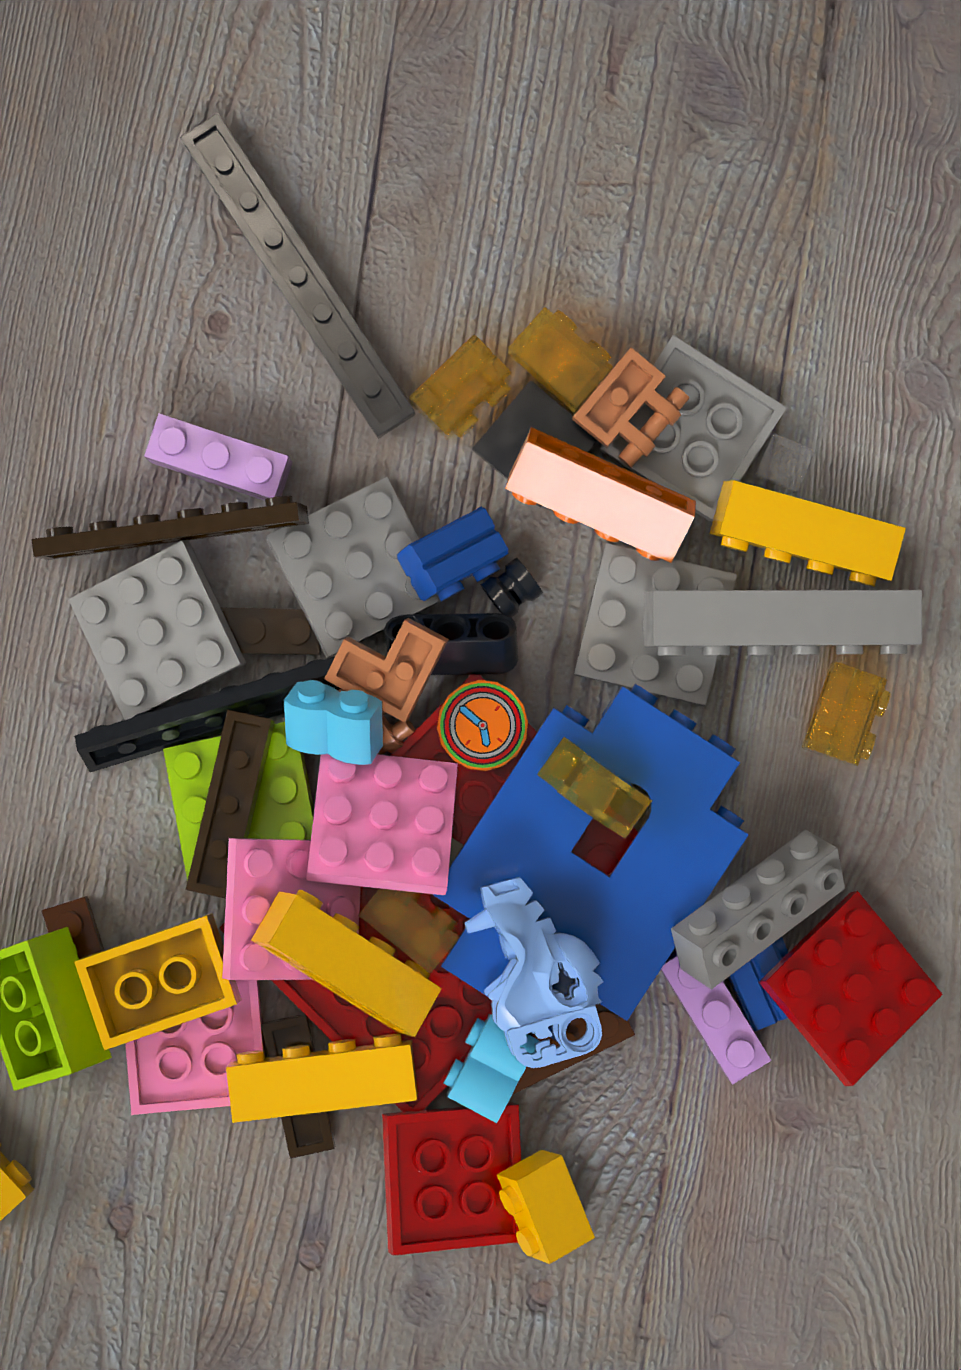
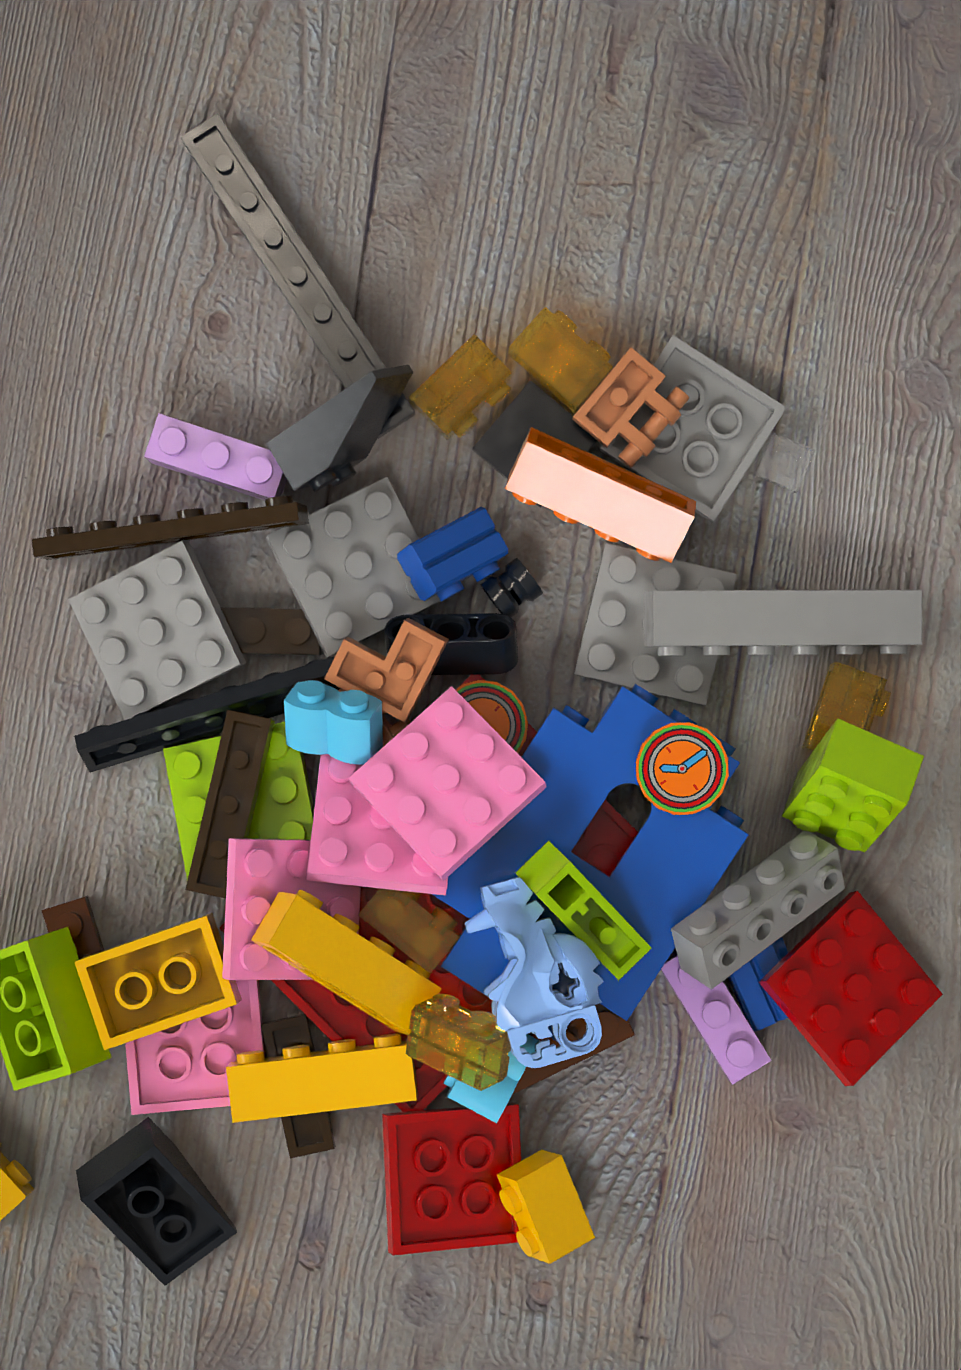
(154, 1201): none -> black slope
(340, 432): none -> black slope
(447, 783): none -> bright pink plate
(459, 1041): none -> clear yellow brick
(583, 910): none -> lime slope
(594, 788): clear yellow brick -> none
(682, 768): none -> tile
(806, 531): yellow brick -> none
(852, 786): none -> lime brick

